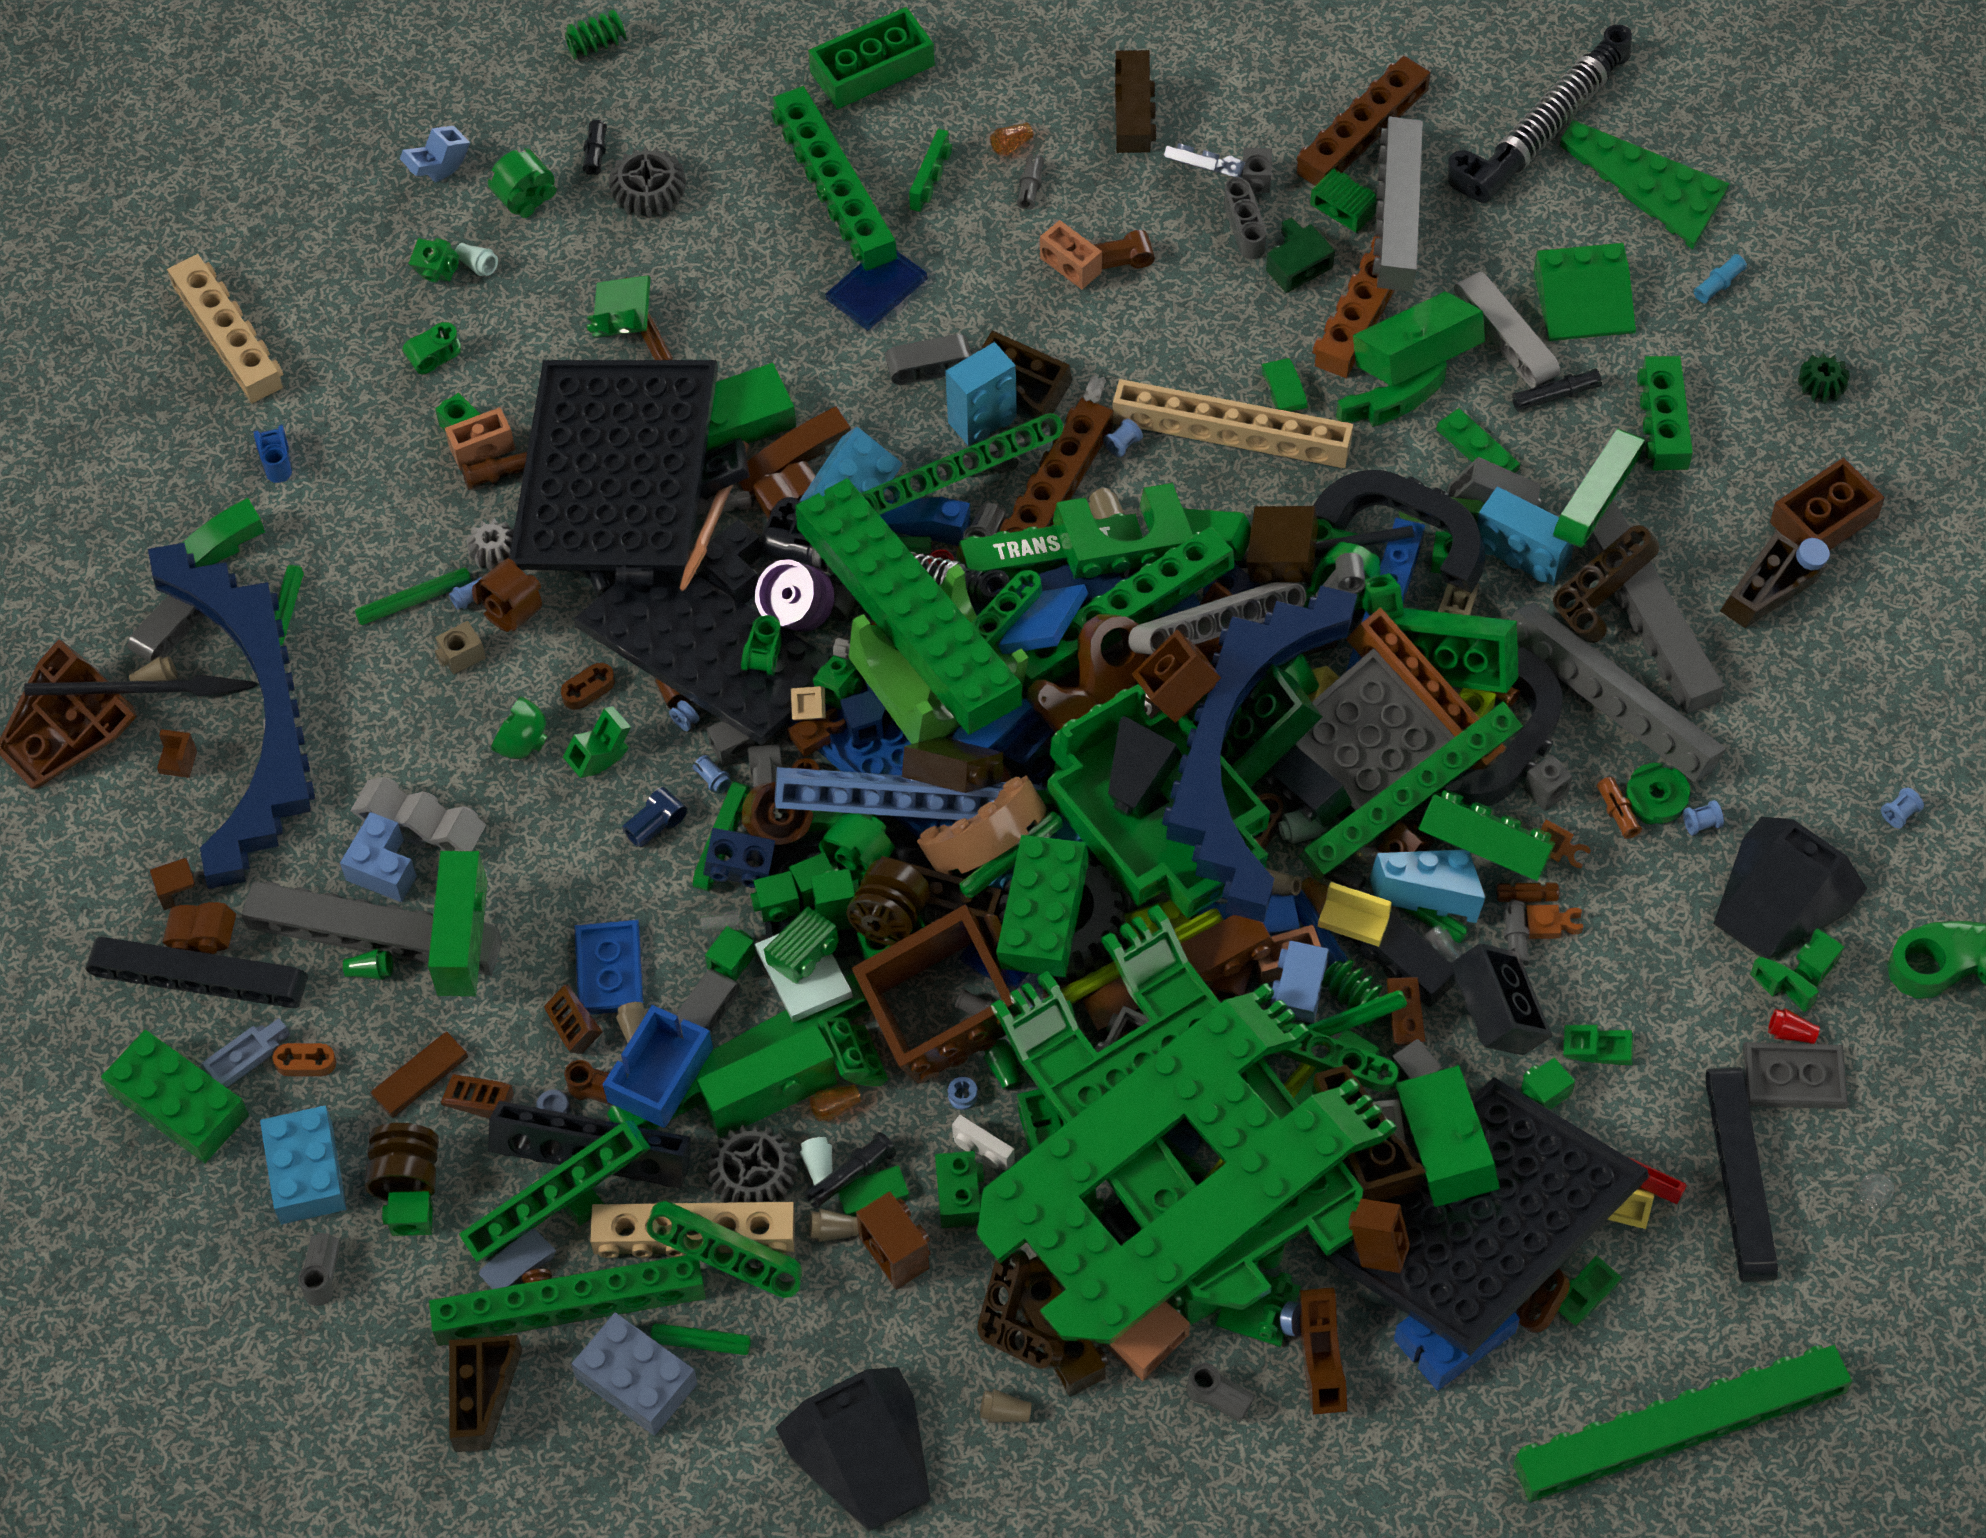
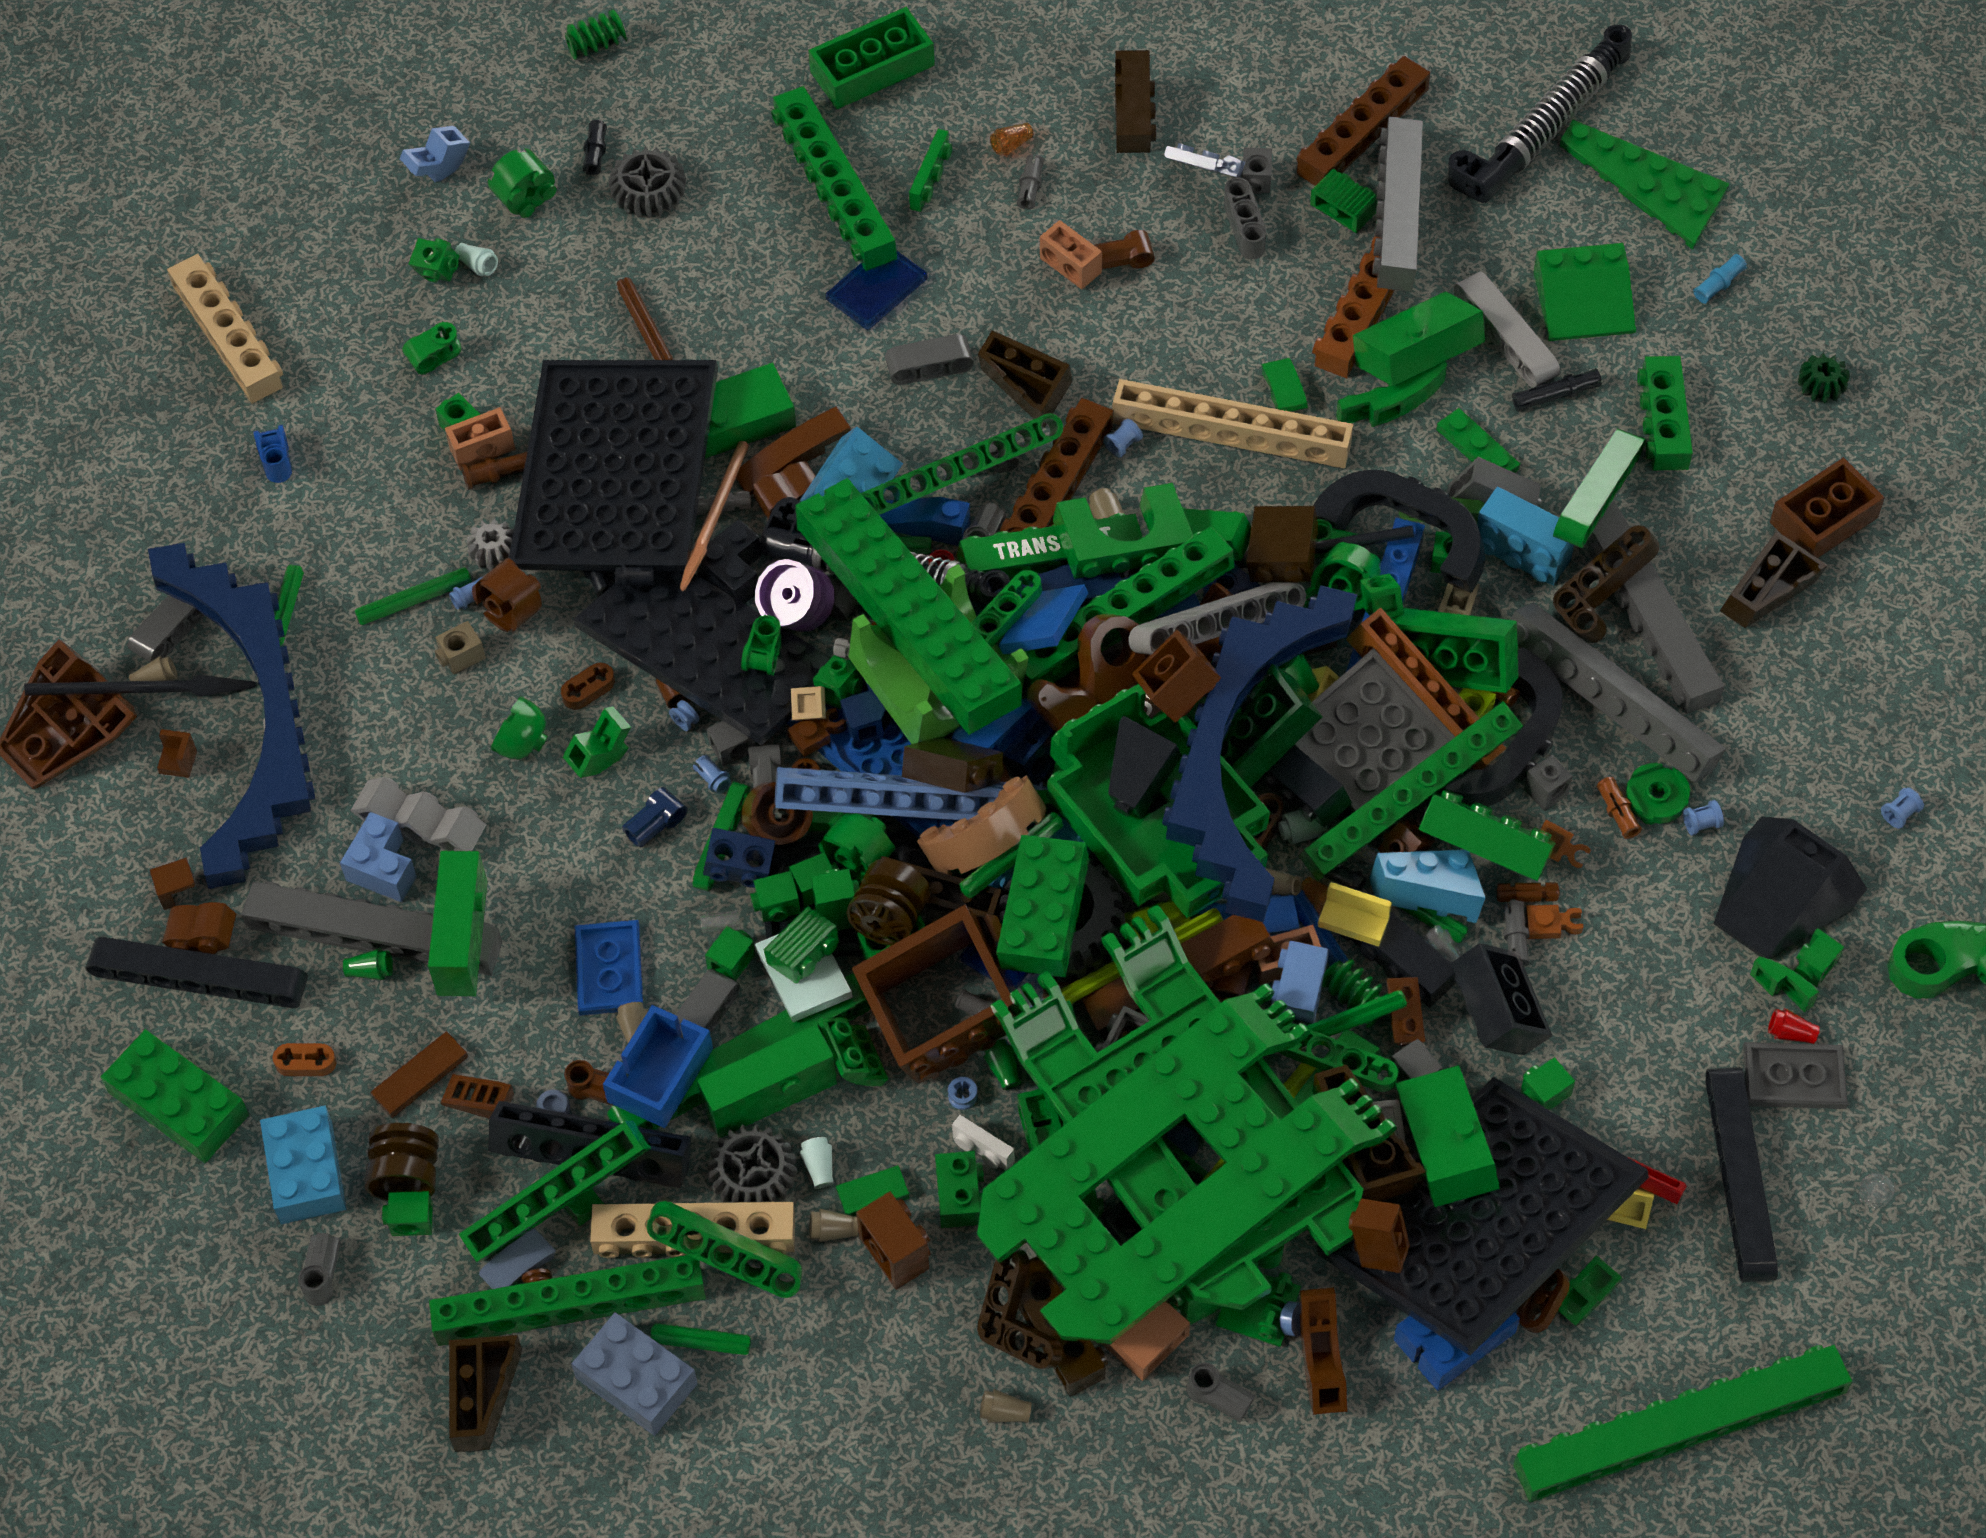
(224, 533): green slope -> none
(245, 1052): sand blue hinge -> none
(589, 1030): reddish brown slope -> none
(620, 307): green plate -> none
(724, 467): black tile -> none
(832, 1102): clear orange cone -> none
(861, 1163): black pin -> none
(862, 1445): black wedge -> none
(981, 394): dark azure brick -> none
(1094, 388): light grey axle -> none
(1300, 258): dark green hinge -> none
(1348, 574): dark grey piece -> none
(1595, 1046): green slope -> none
(1812, 554): medium blue tile -> none

